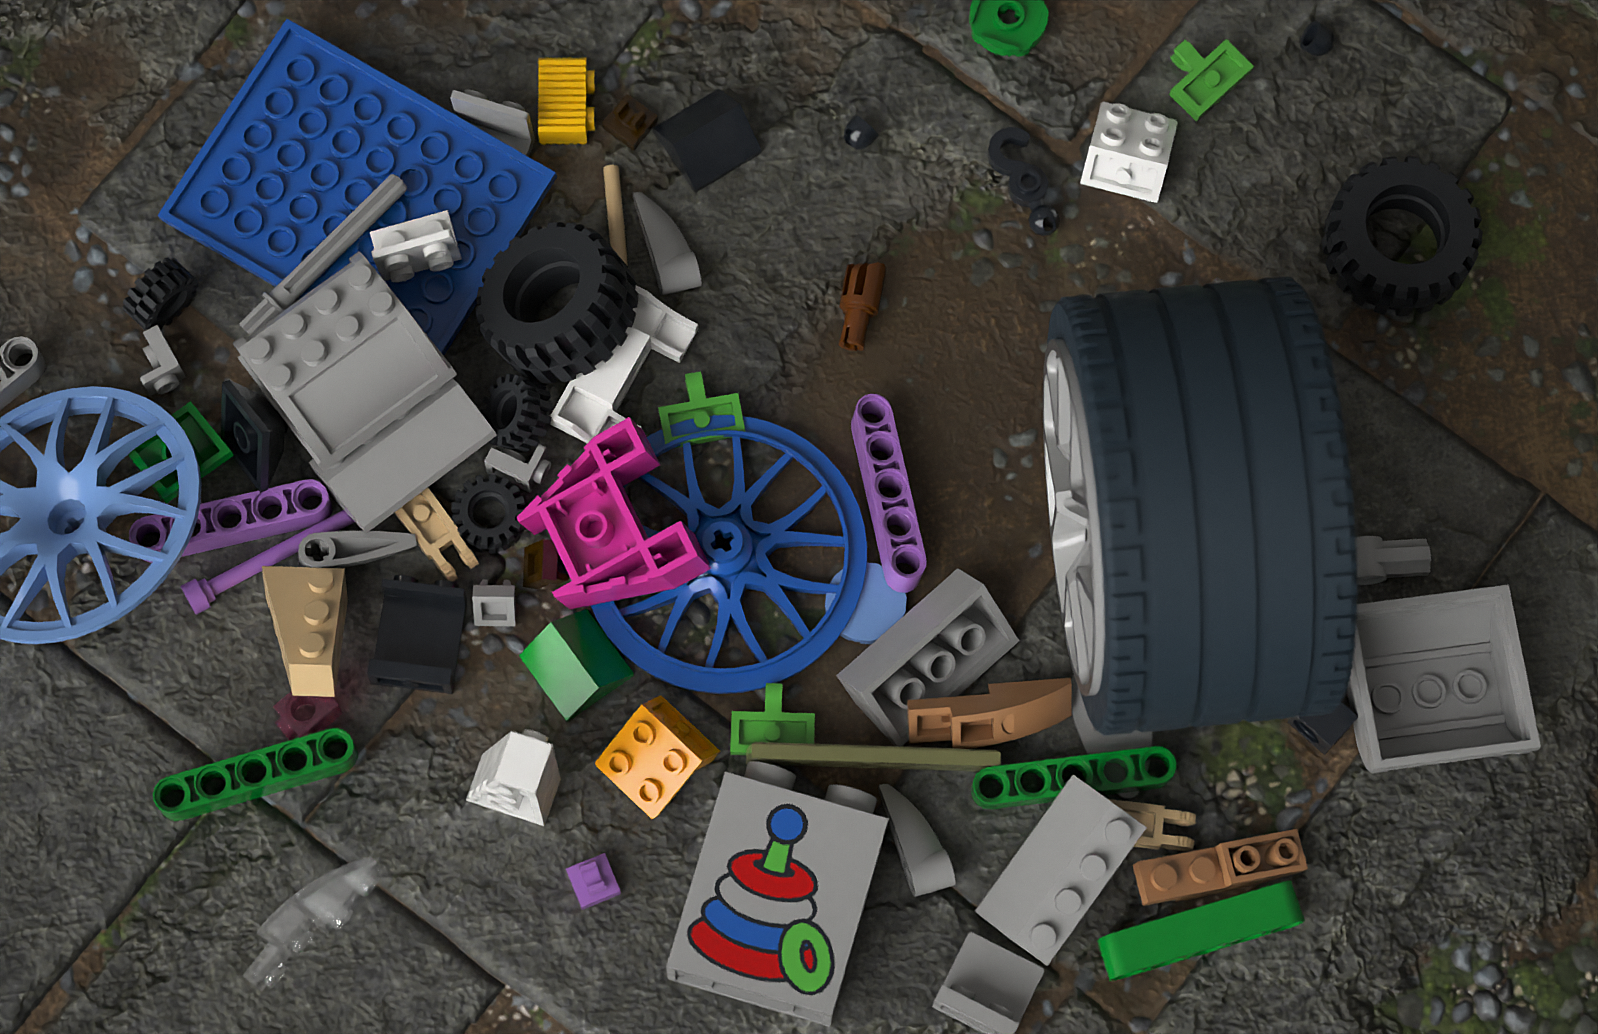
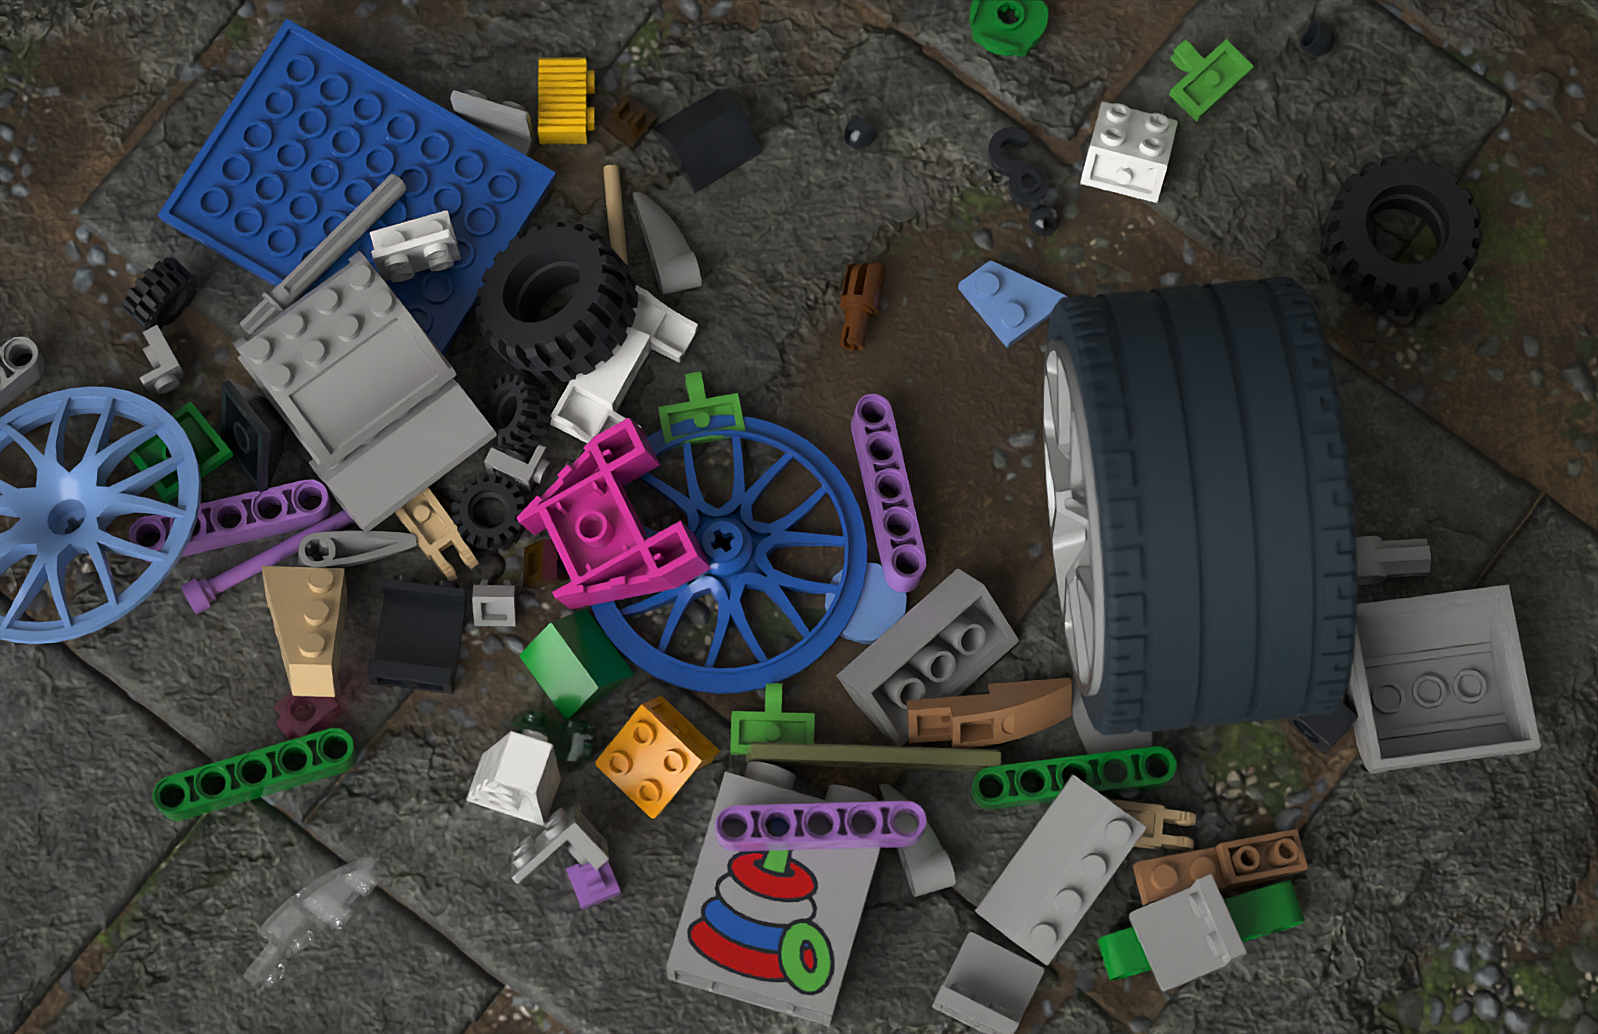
(568, 735): none -> clear green hinge
(584, 839): none -> light grey bracket
(840, 816): none -> medium lavender beam
(1008, 301): none -> medium blue wing
(1187, 934): none -> light grey bracket

